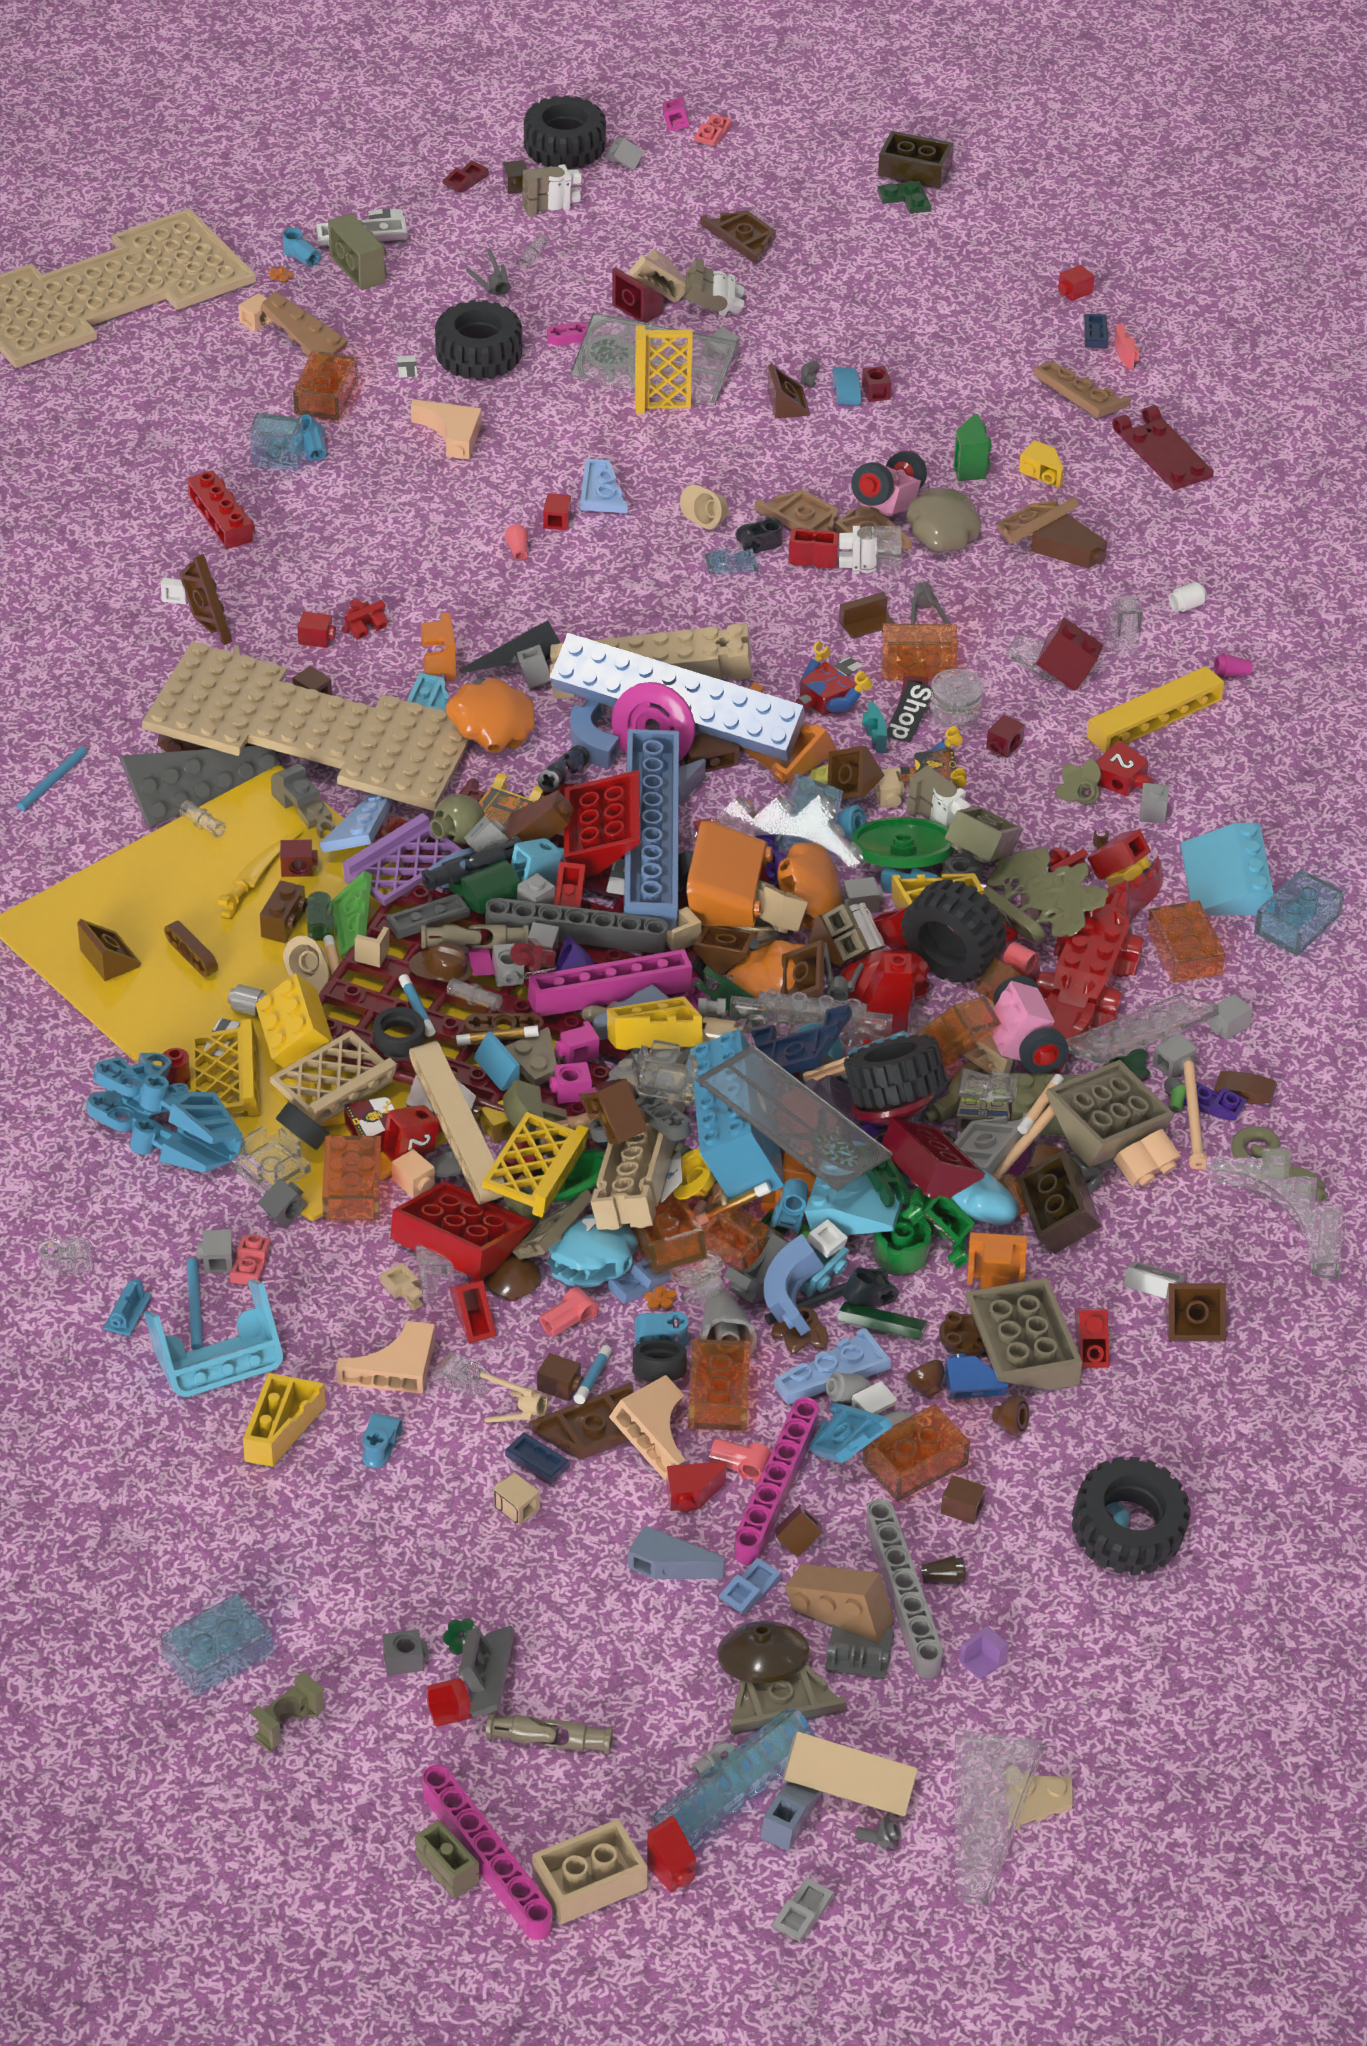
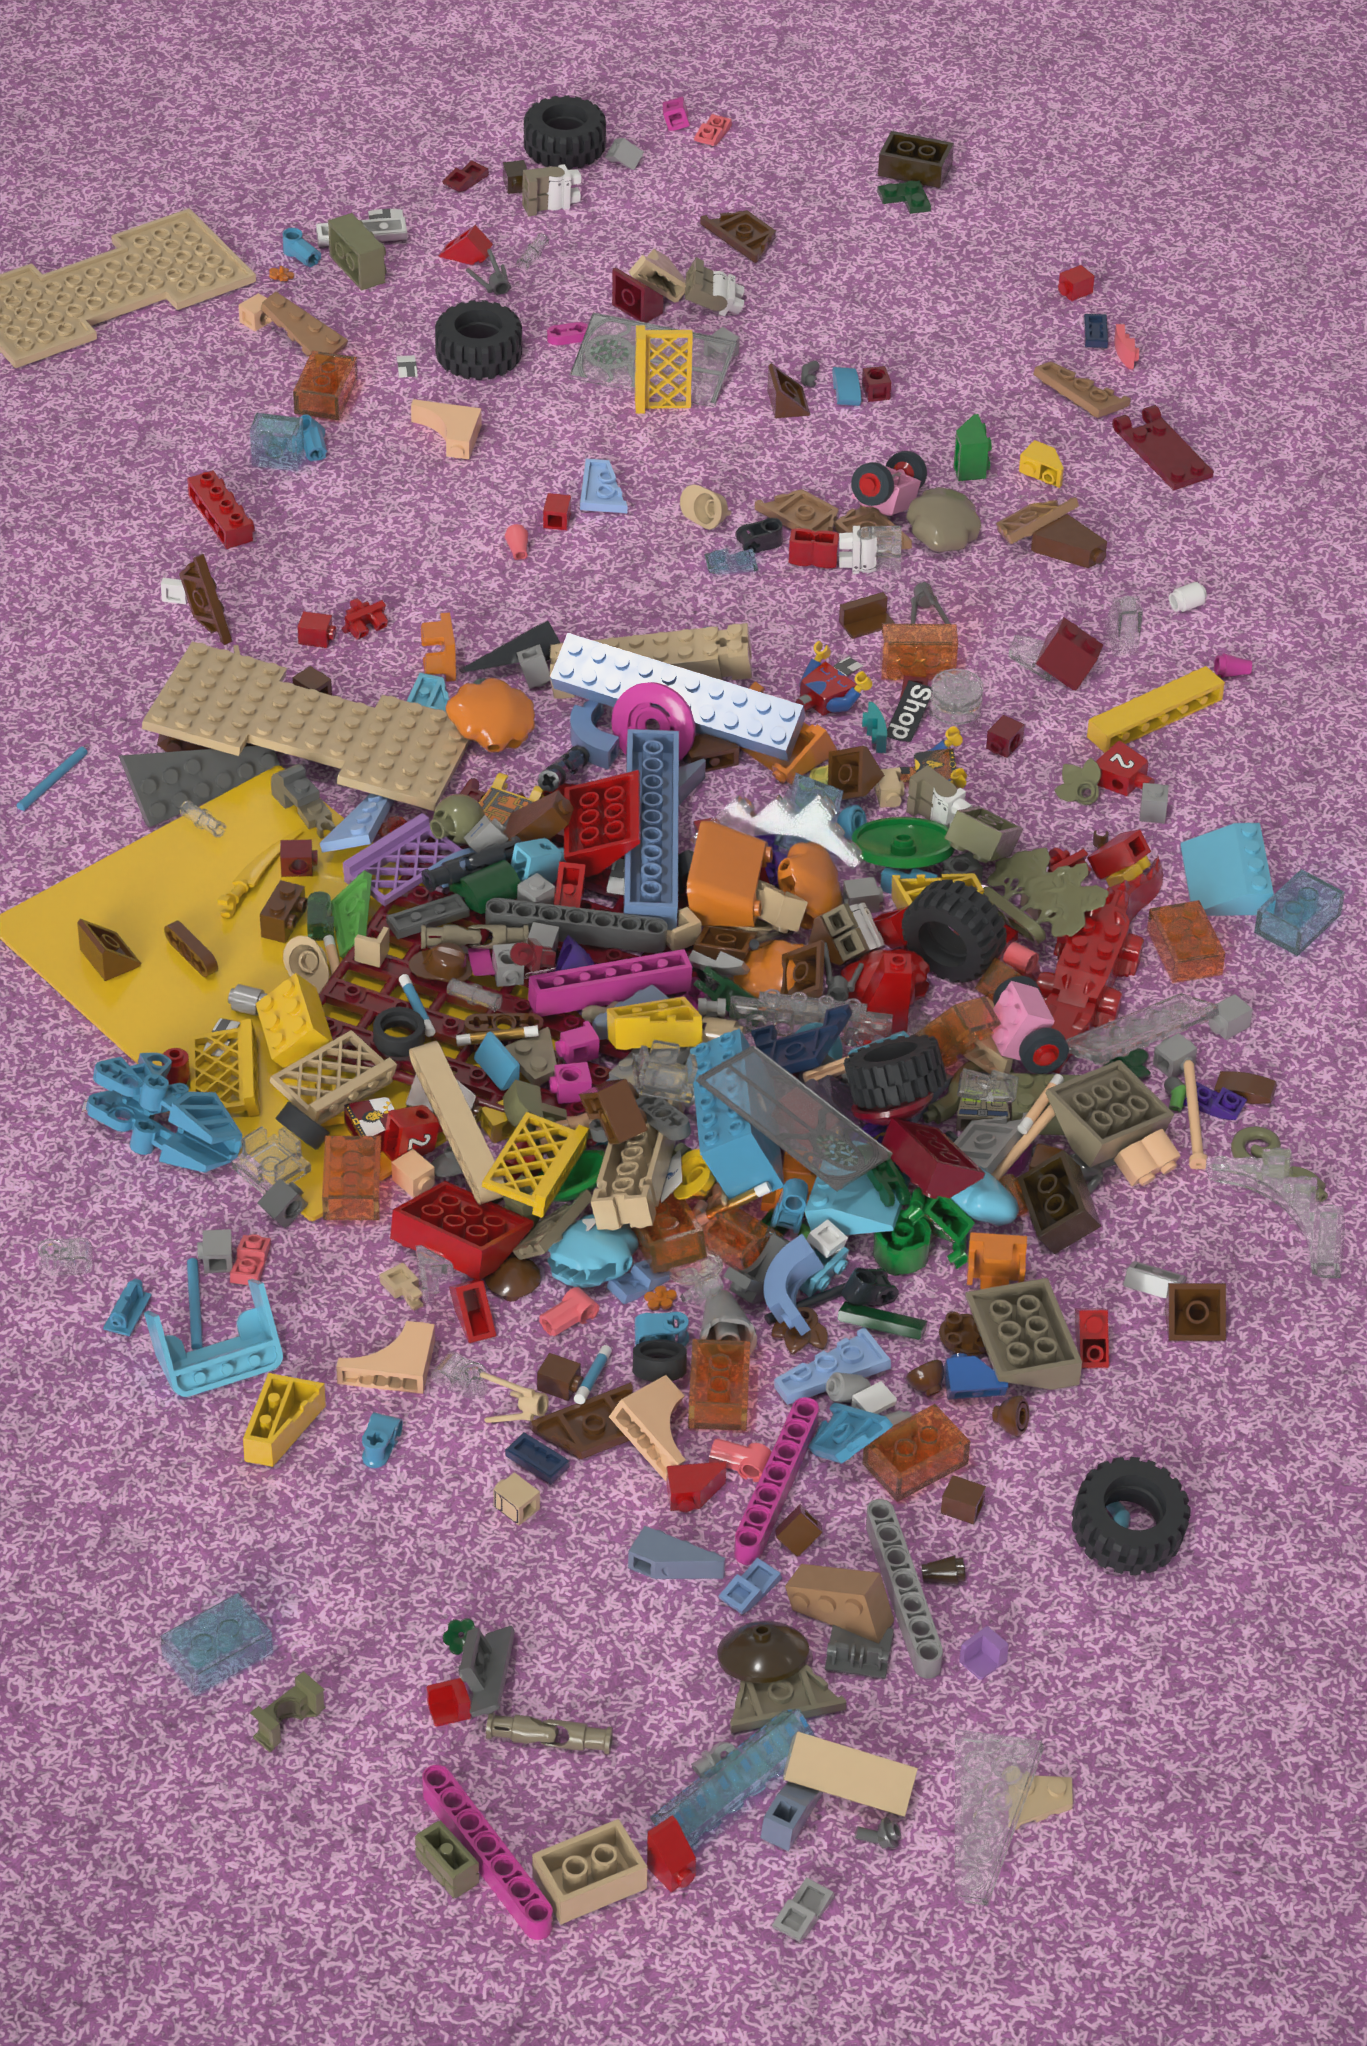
(404, 1652): dark grey brick -> none
(467, 247): none -> red slope
(723, 964): none -> light grey slope

